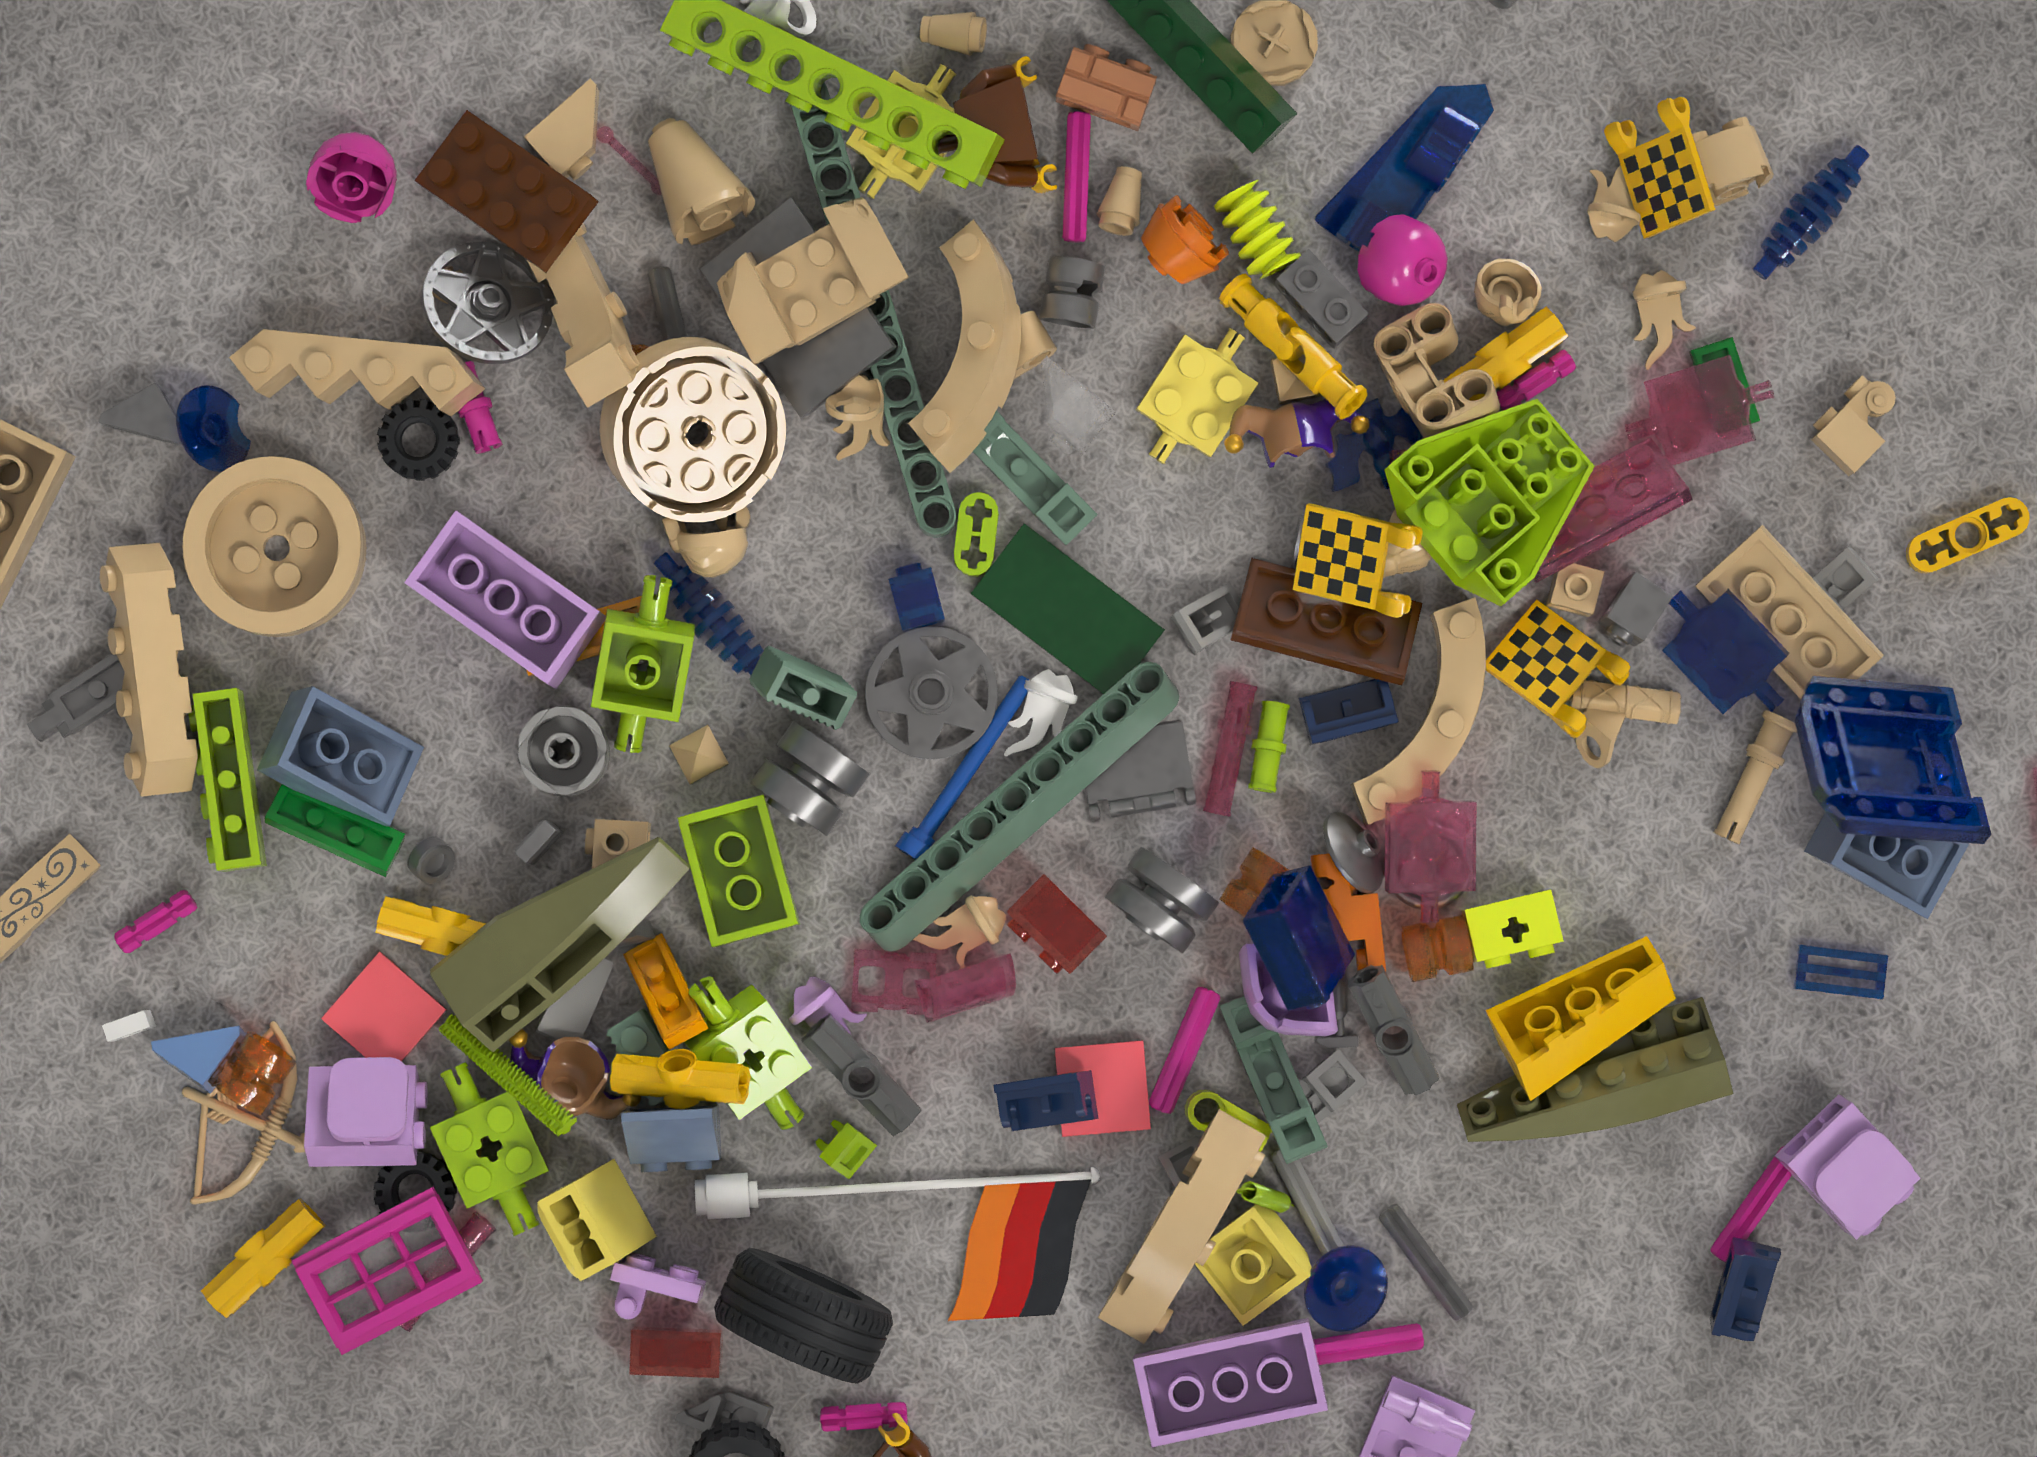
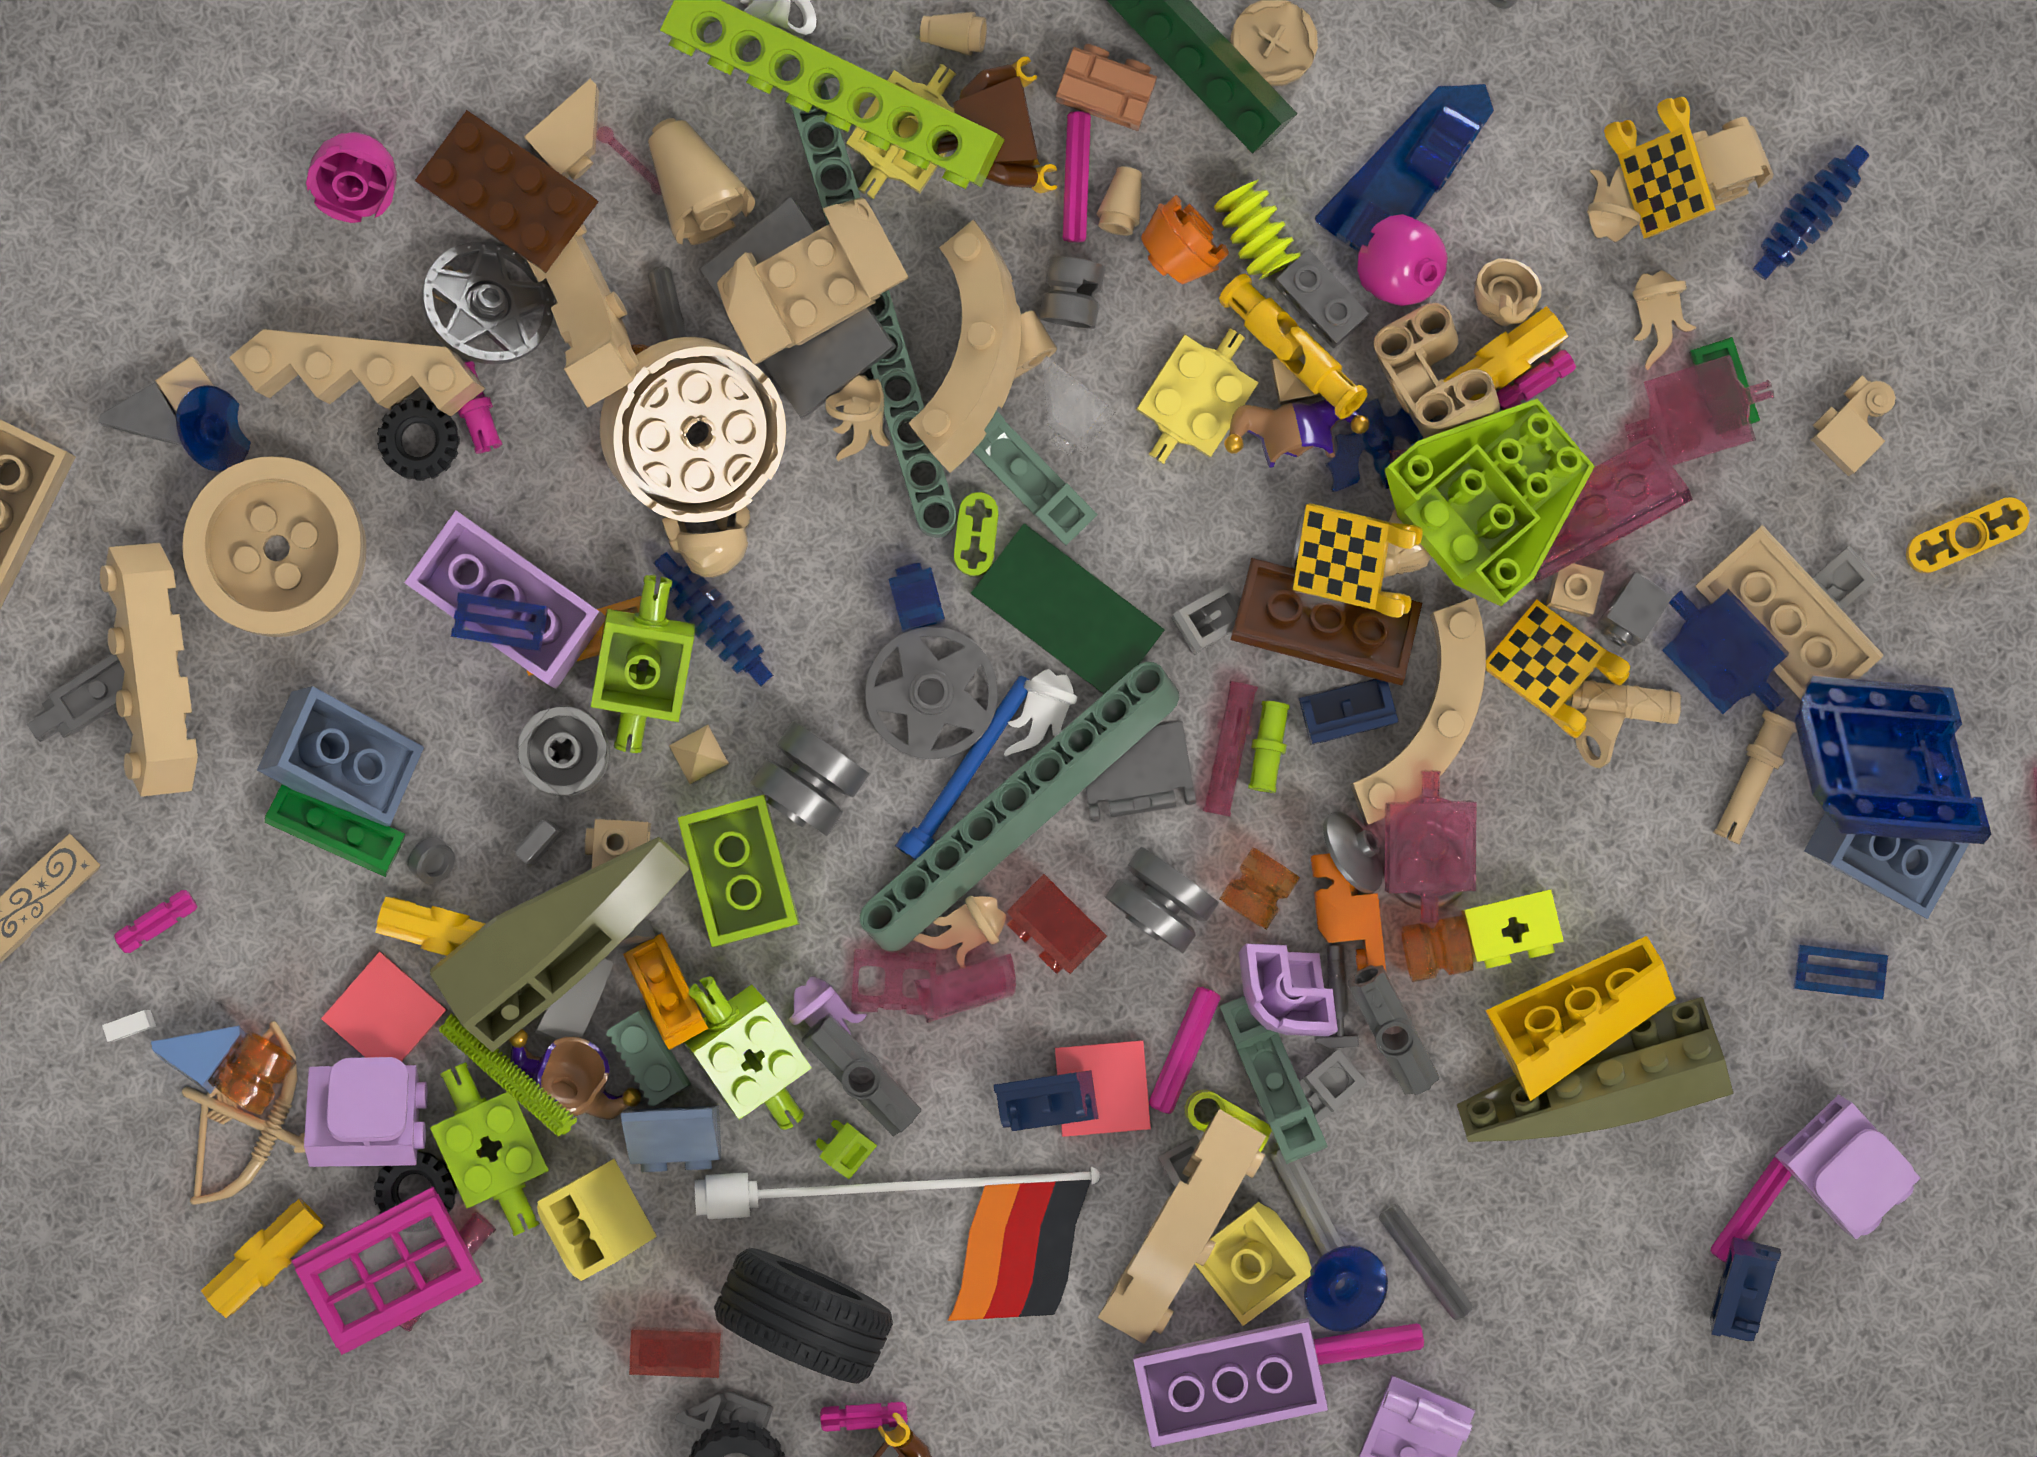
(181, 380): none -> tan slope
(228, 780): lime brick -> none
(461, 616): none -> clear blue tile
(638, 1275): lavender plate -> none
(680, 1078): yellow piece -> none
(803, 687): sand green brick -> none
(1265, 1196): lime piece -> none
(1299, 938): clear blue brick -> none

